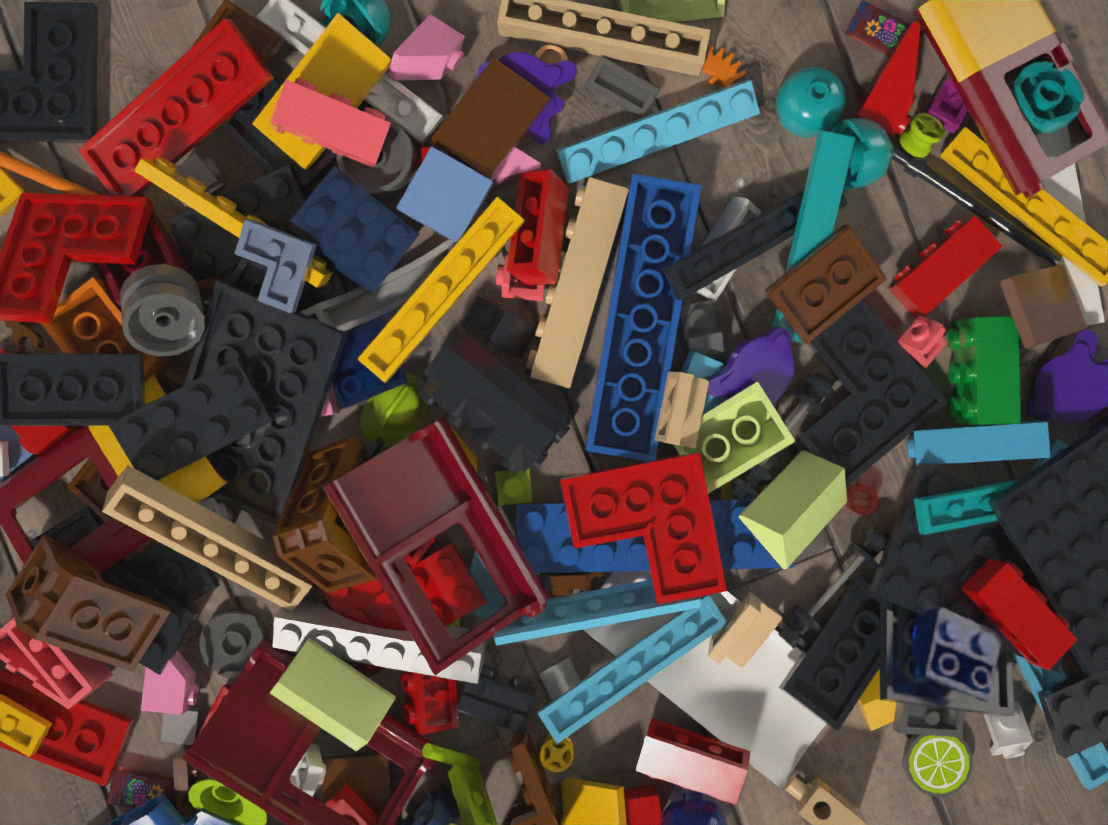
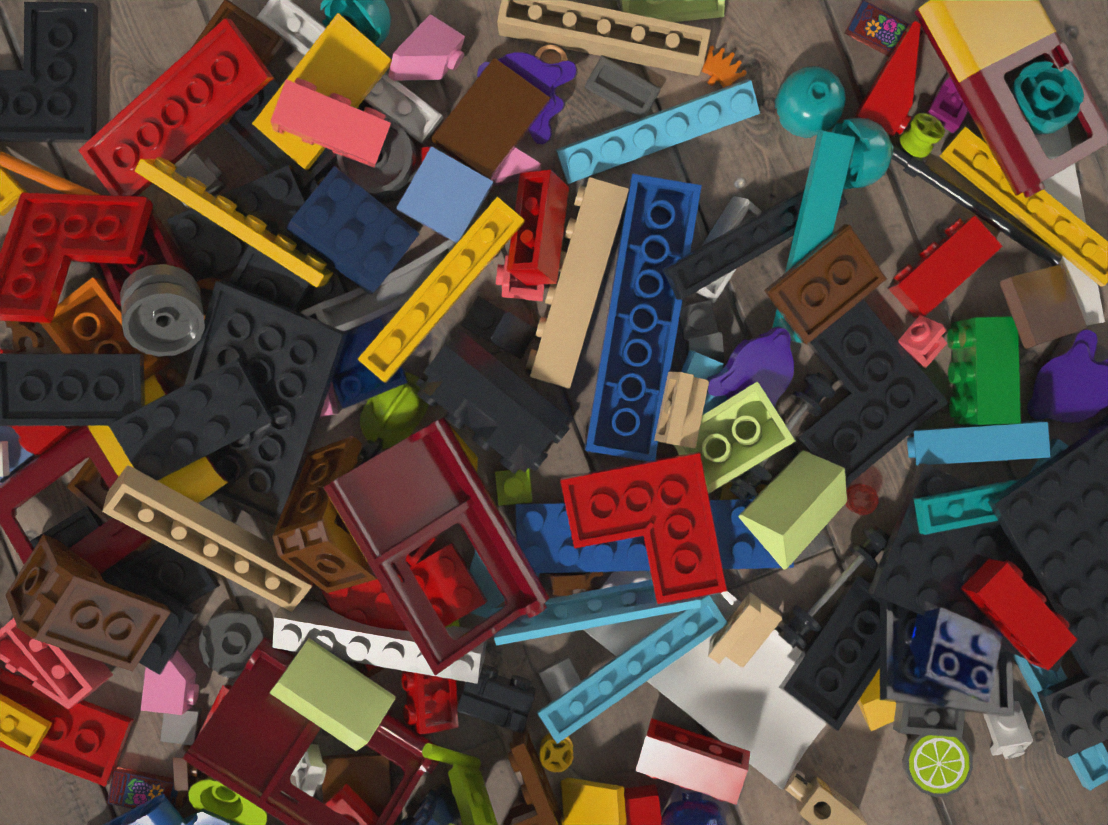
(286, 259): sand blue plate -> none

